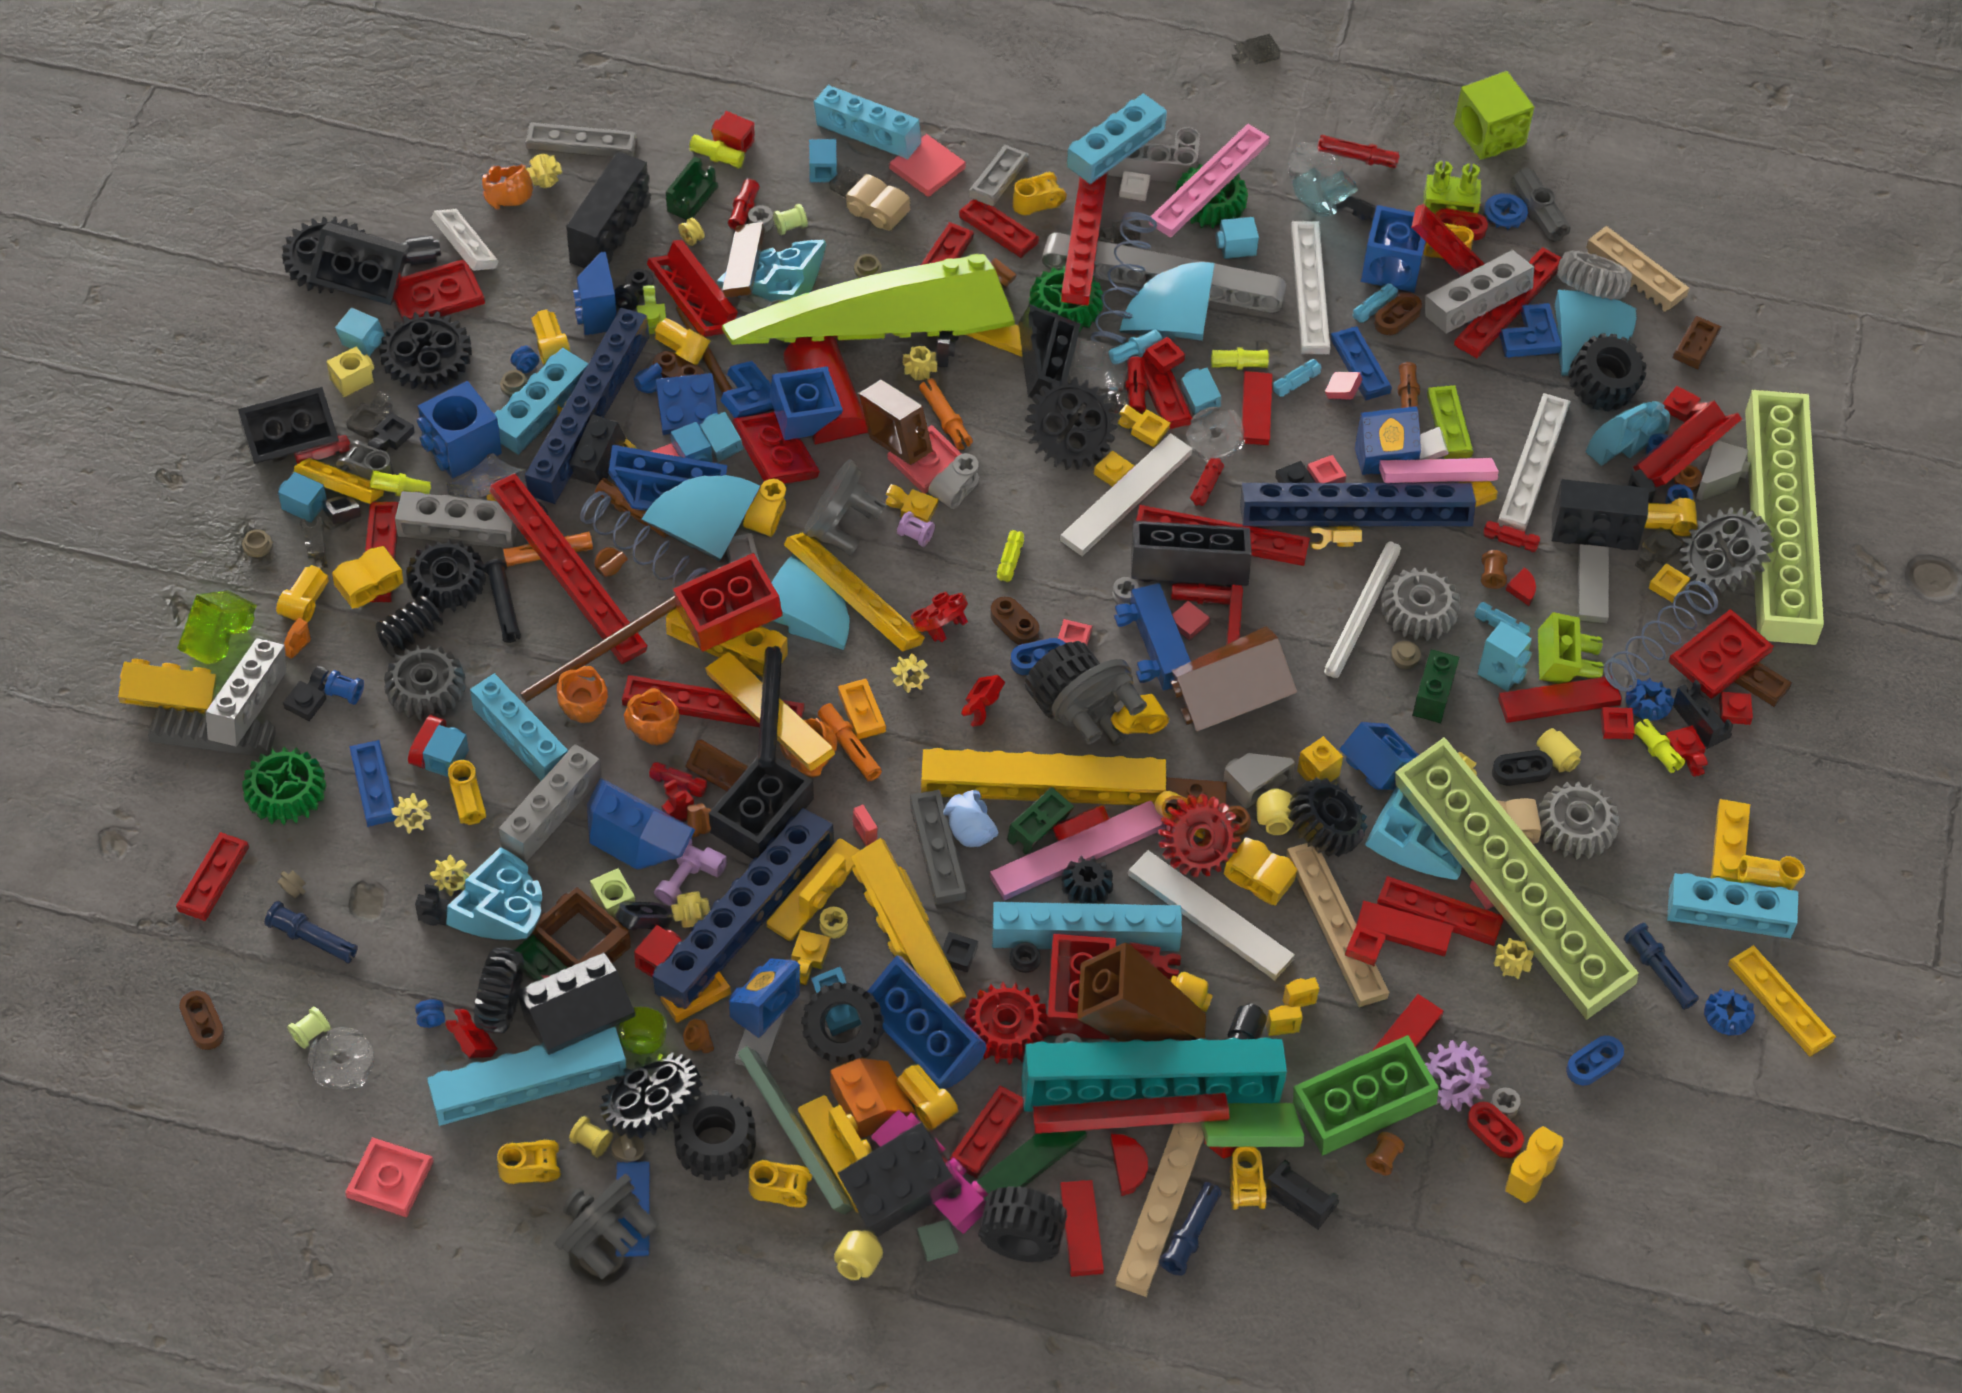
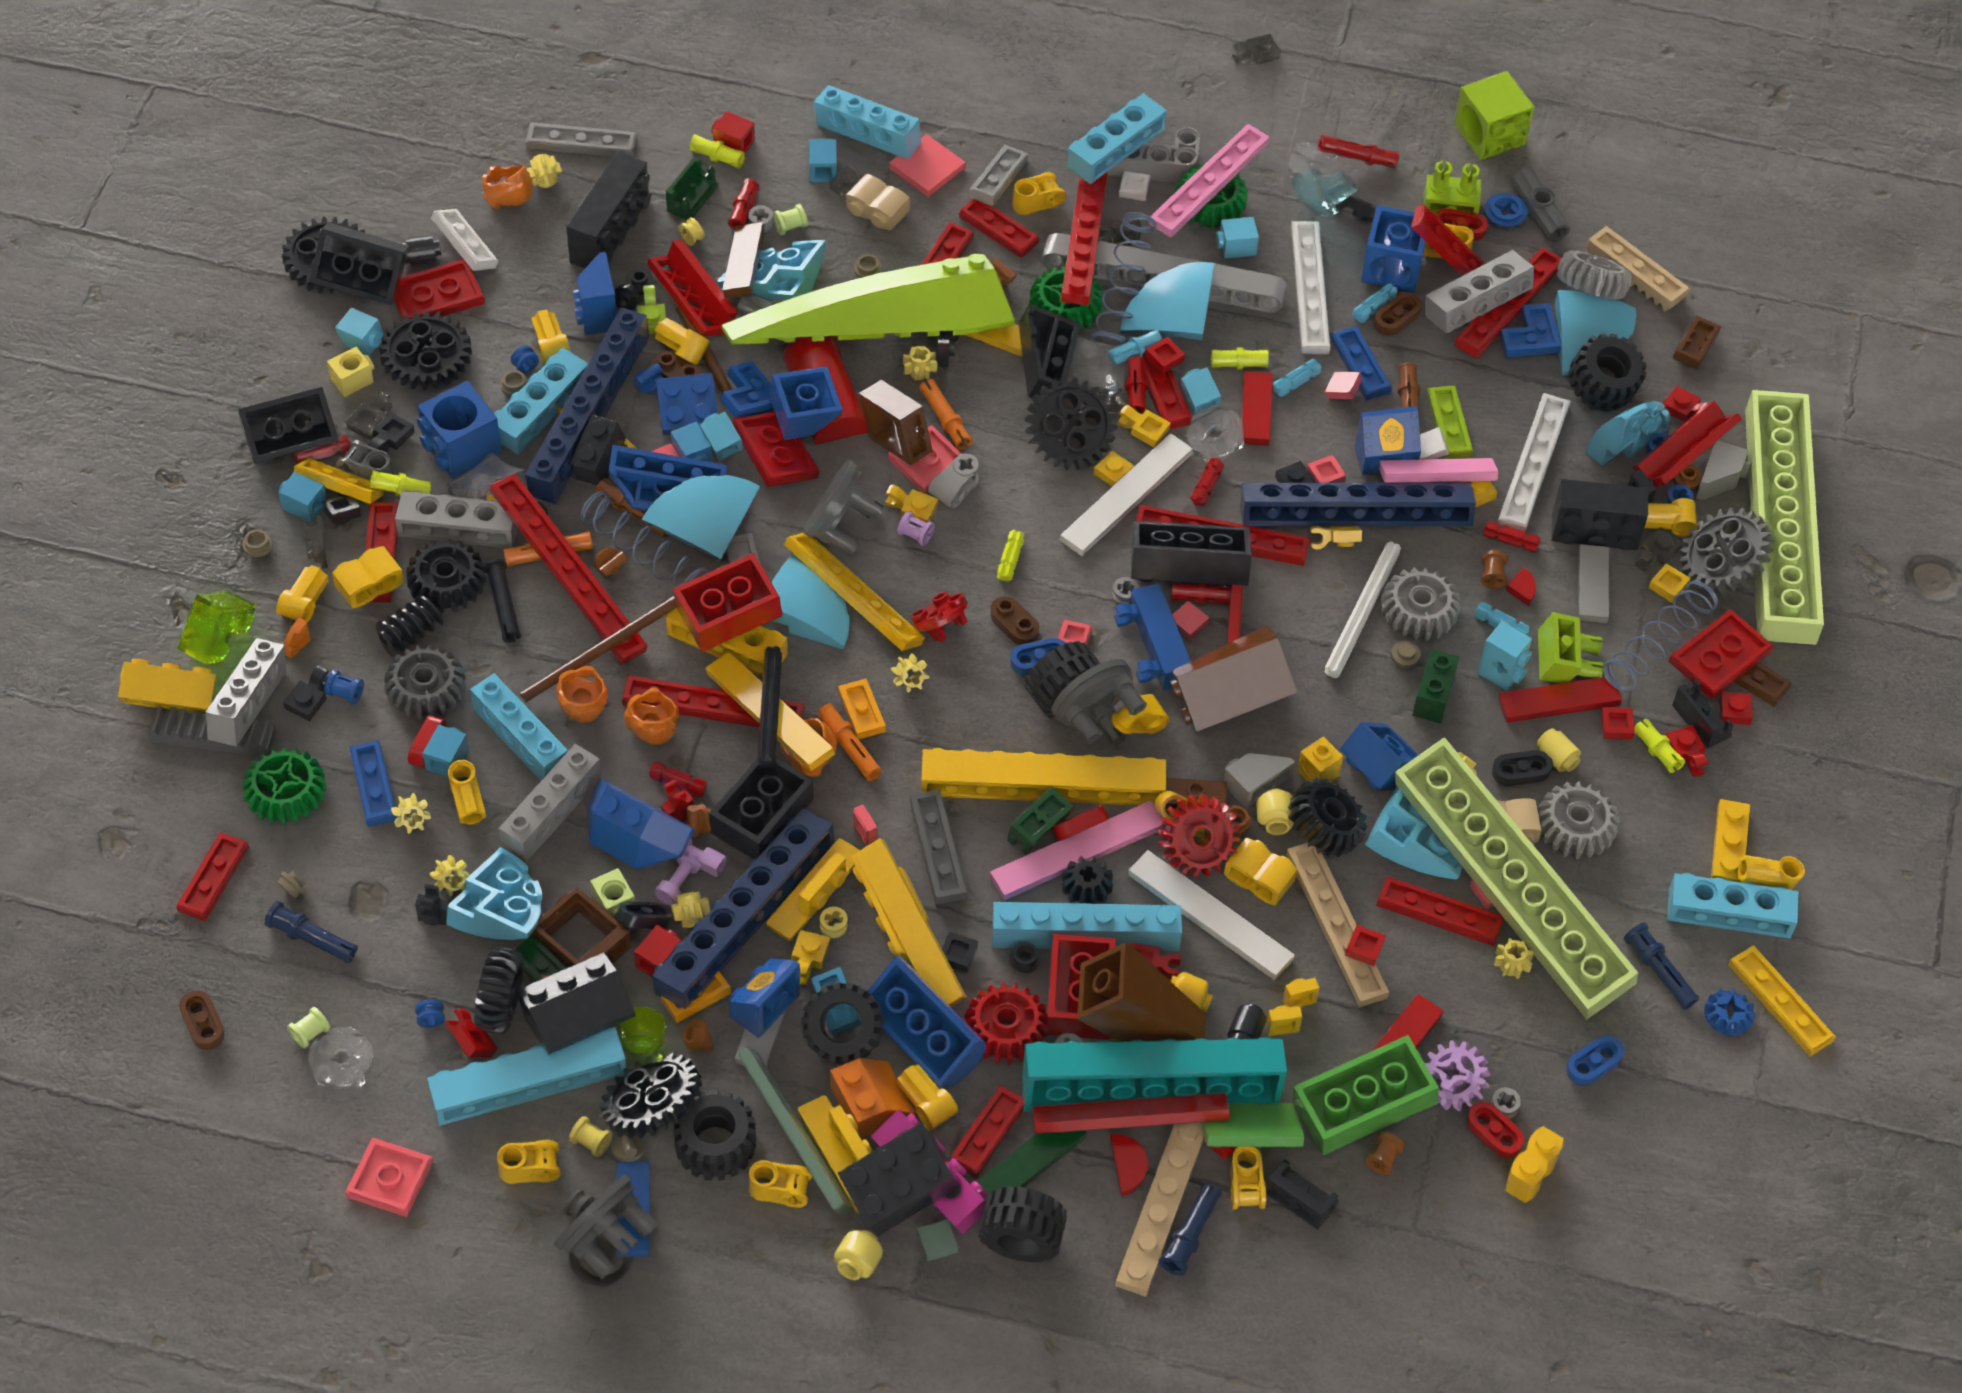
(715, 765): reddish brown plate -> none
(766, 508): yellow piece -> none
(969, 819): light blue hair -> none
(983, 694): red plate -> none
(1081, 1228): red tile -> none
(1406, 928): red tile -> none
(1646, 708): blue gear -> none

